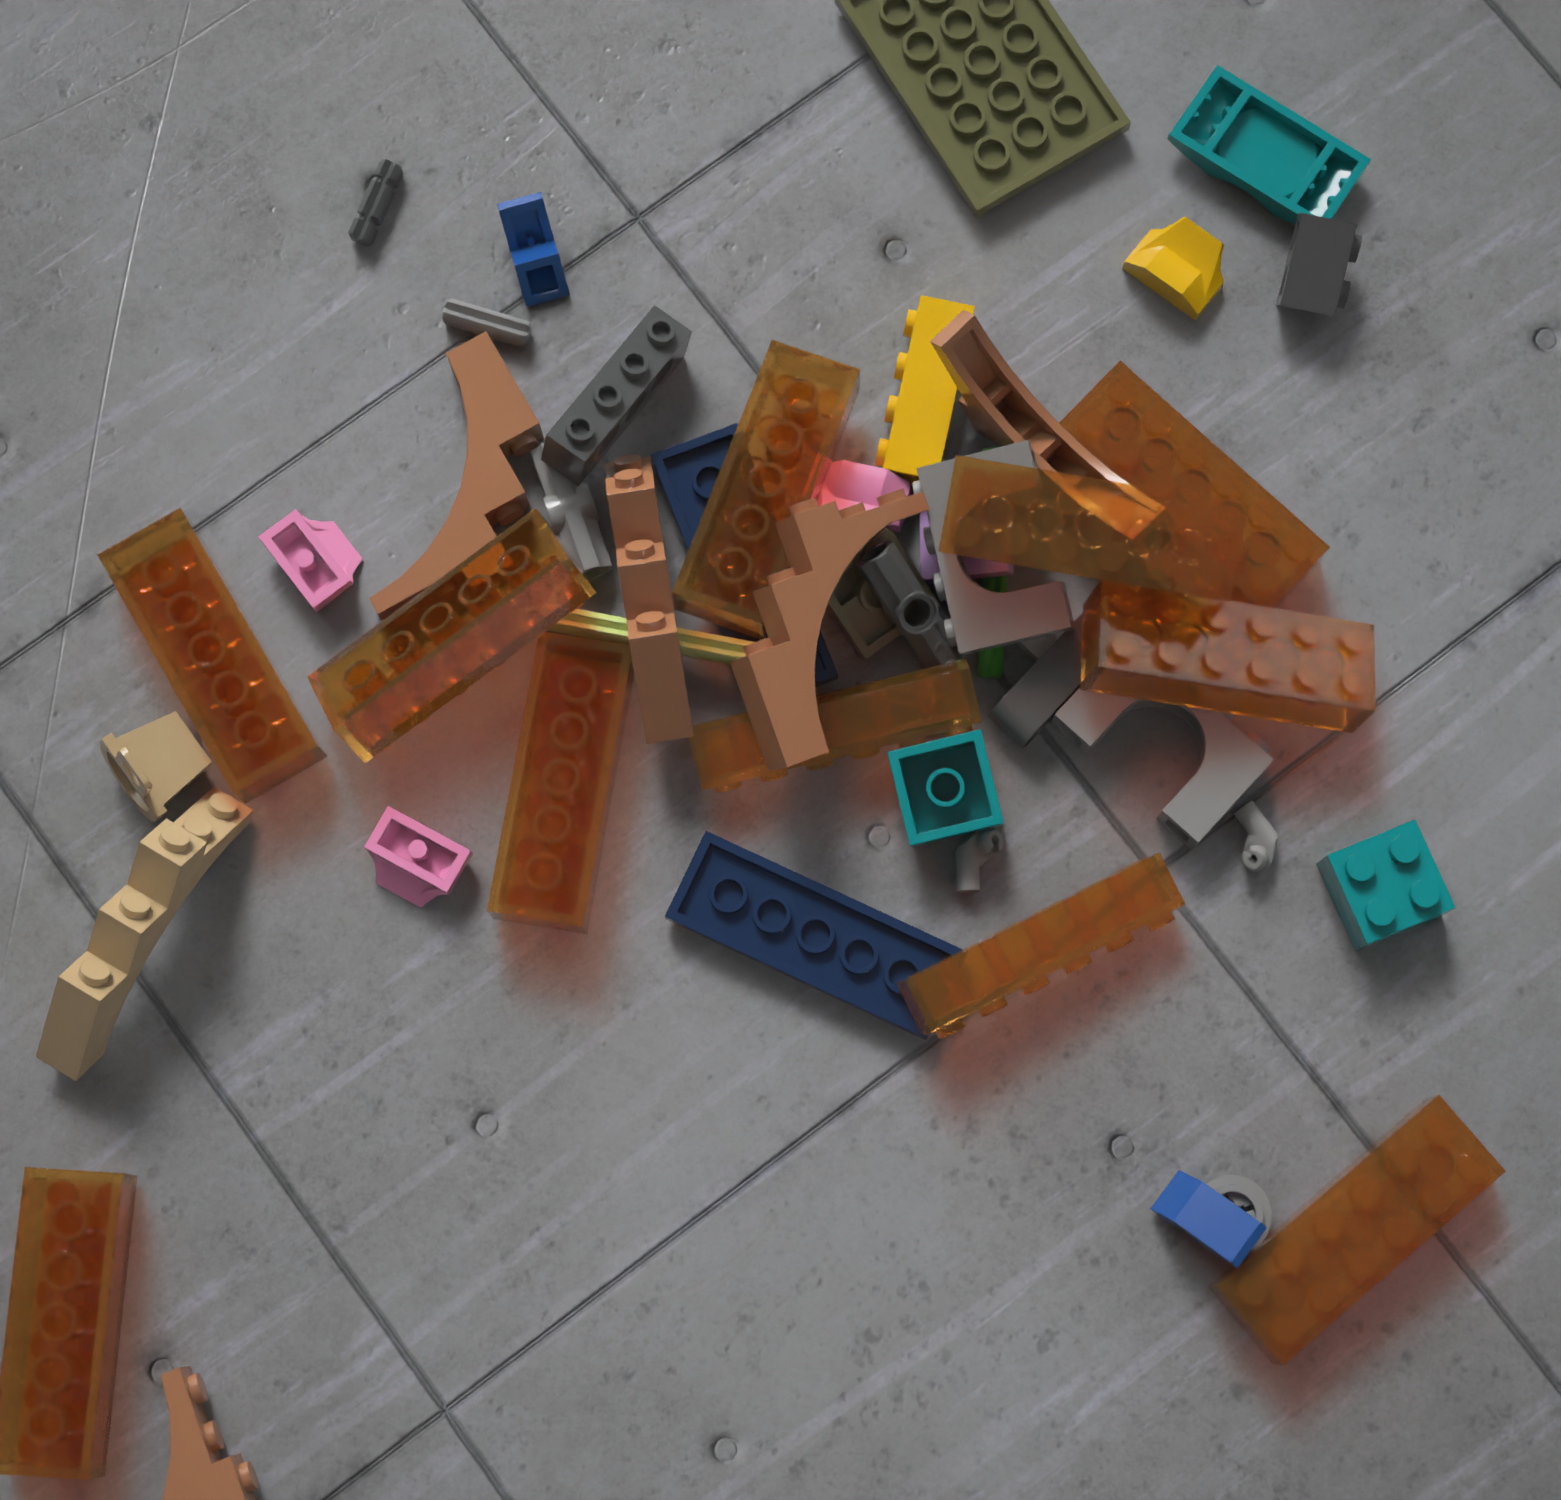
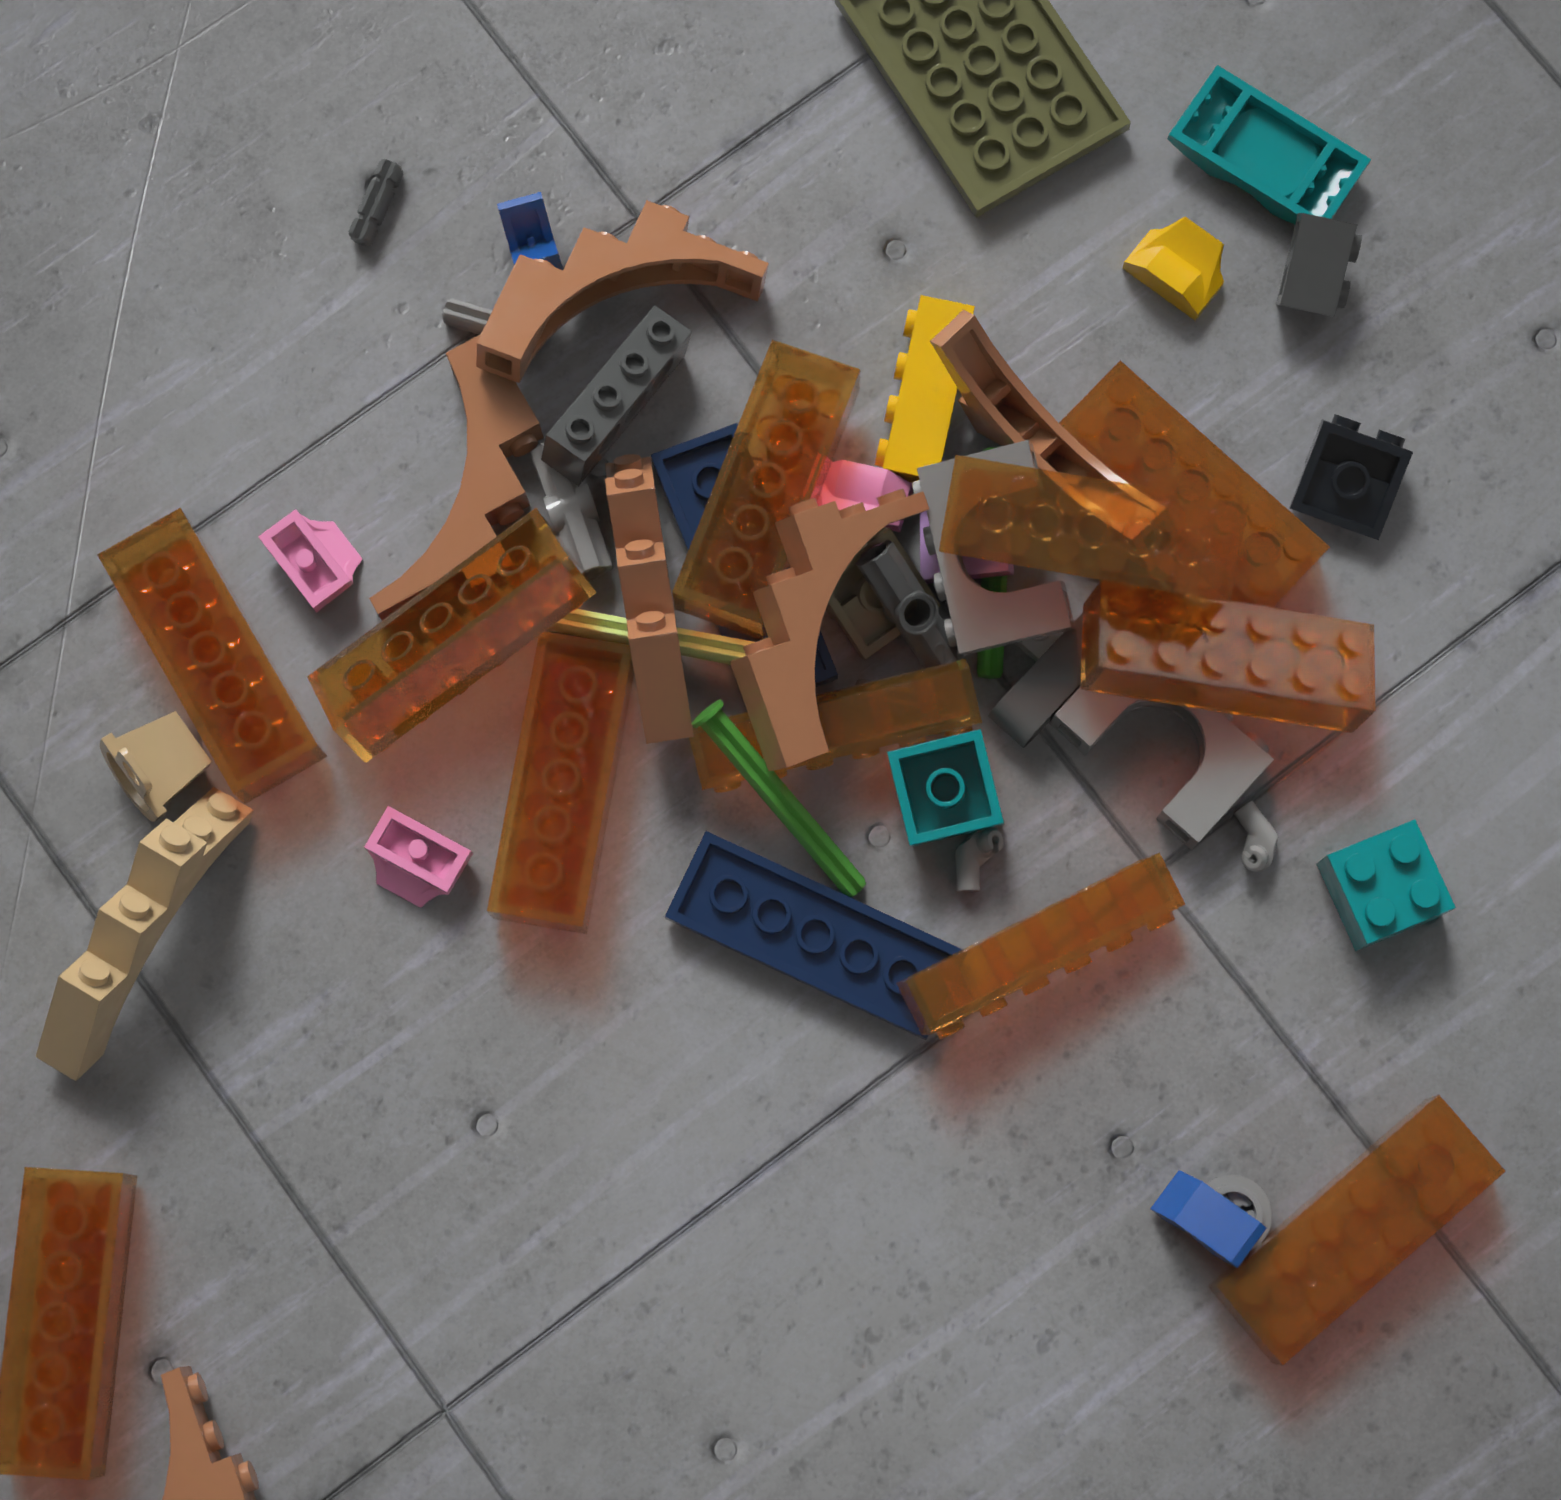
(658, 252): none -> nougat arch
(780, 799): none -> bright green axle
(1351, 476): none -> black plate

